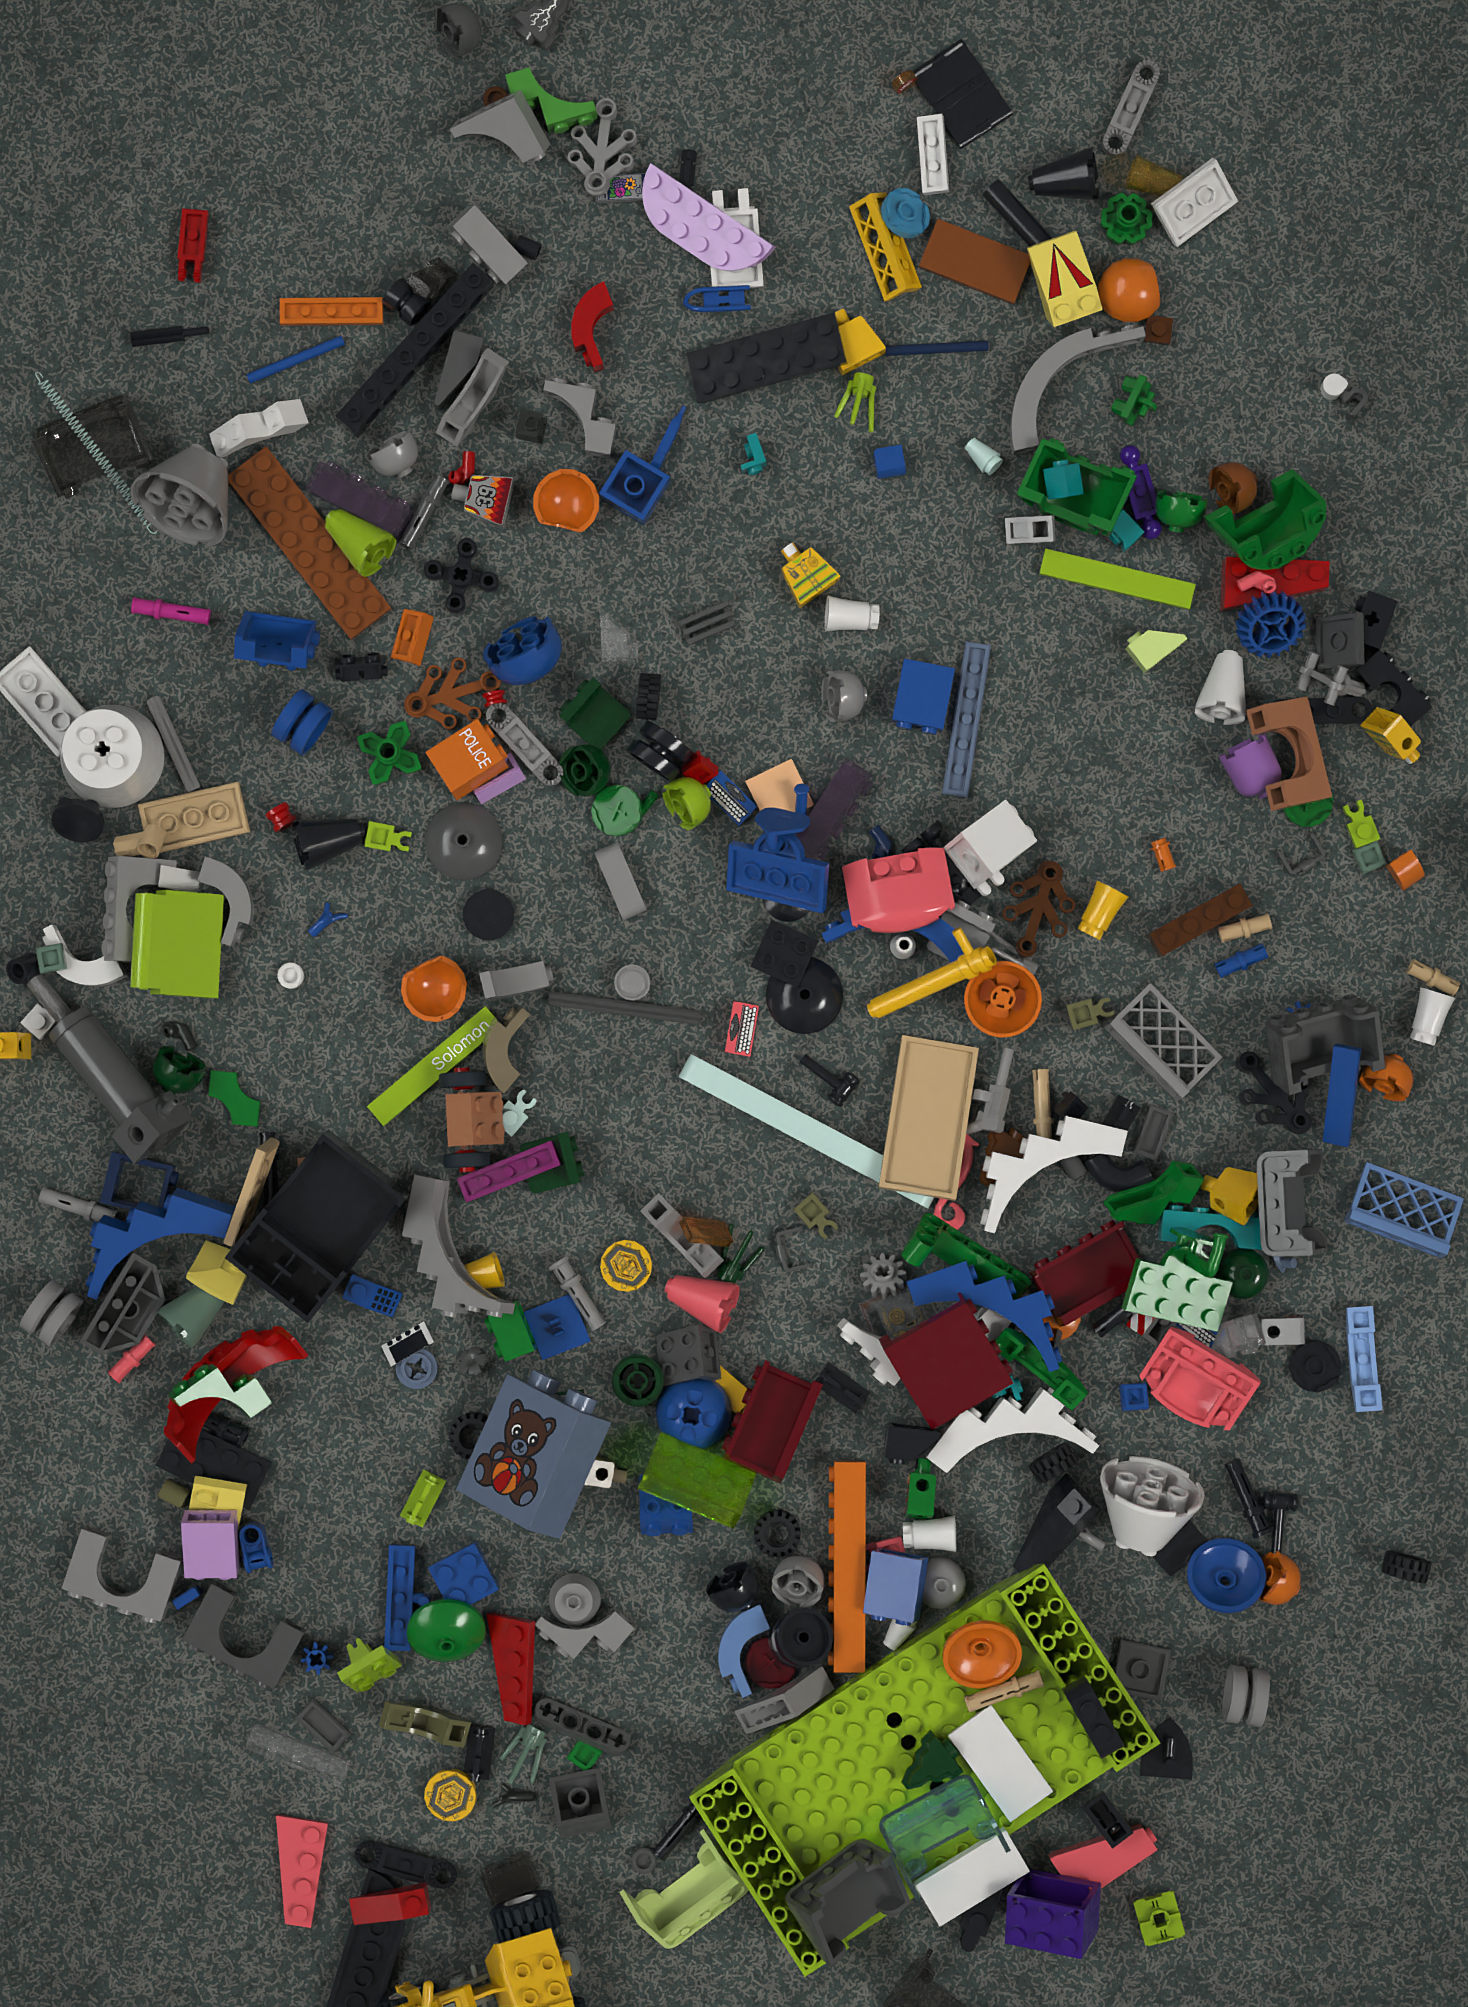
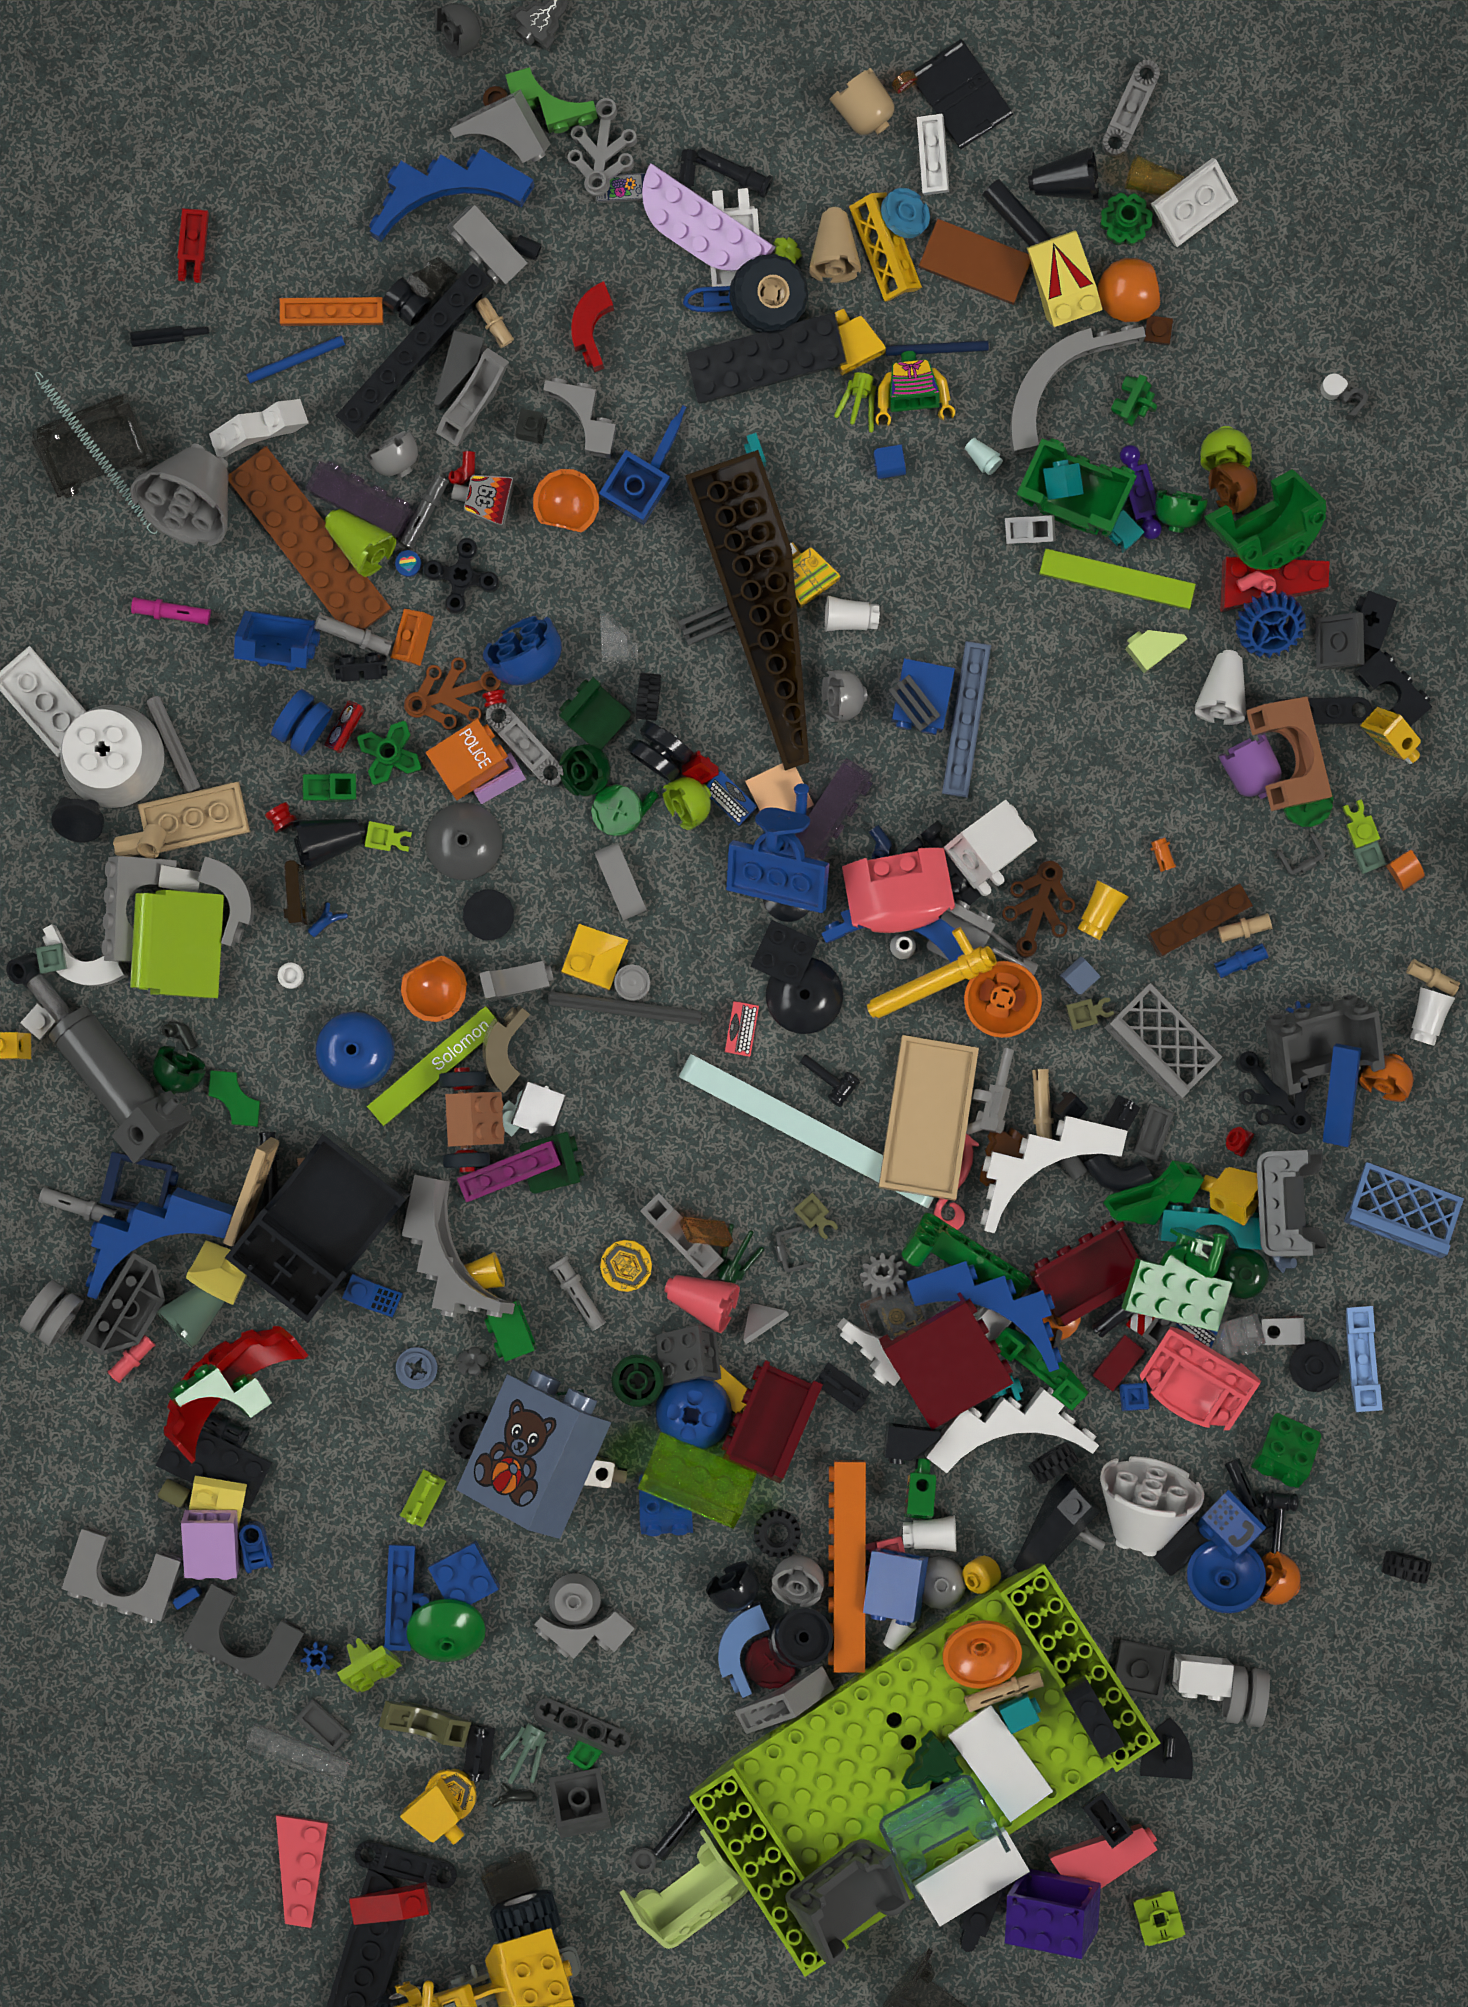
(295, 891): none -> dark brown container
(329, 787): none -> green brick
(344, 726): none -> red slope
(363, 638): none -> light grey pin
(372, 1056): none -> blue cylinder
(407, 1344): black sticker -> none
(408, 563): none -> blue tile
(413, 188): none -> blue arch
(435, 1813): none -> yellow torso
(494, 323): none -> tan axle
(514, 1662): red wing -> none
(537, 1109): none -> piece
(556, 1326): blue piece -> none
(594, 956): none -> yellow plate
(745, 176): none -> black pin
(759, 585): none -> dark brown wedge
(760, 1319): none -> light grey slope
(768, 293): none -> black wheel
(787, 249): none -> lime plant
(834, 249): none -> tan cone
(865, 104): none -> tan cylinder
(900, 685): none -> dark grey tile
(913, 387): none -> torso
(981, 1574): none -> yellow head
(1020, 1712): none -> teal brick
(1079, 976): none -> sand blue piece
(1118, 1362): none -> dark red tile
(1203, 1676): none -> white piece
(1225, 446): none -> lime cylinder
(1230, 1526): none -> blue slope
(1239, 1141): none -> red plate
(1287, 1451): none -> green bracket
(1339, 684): light grey axle -> none

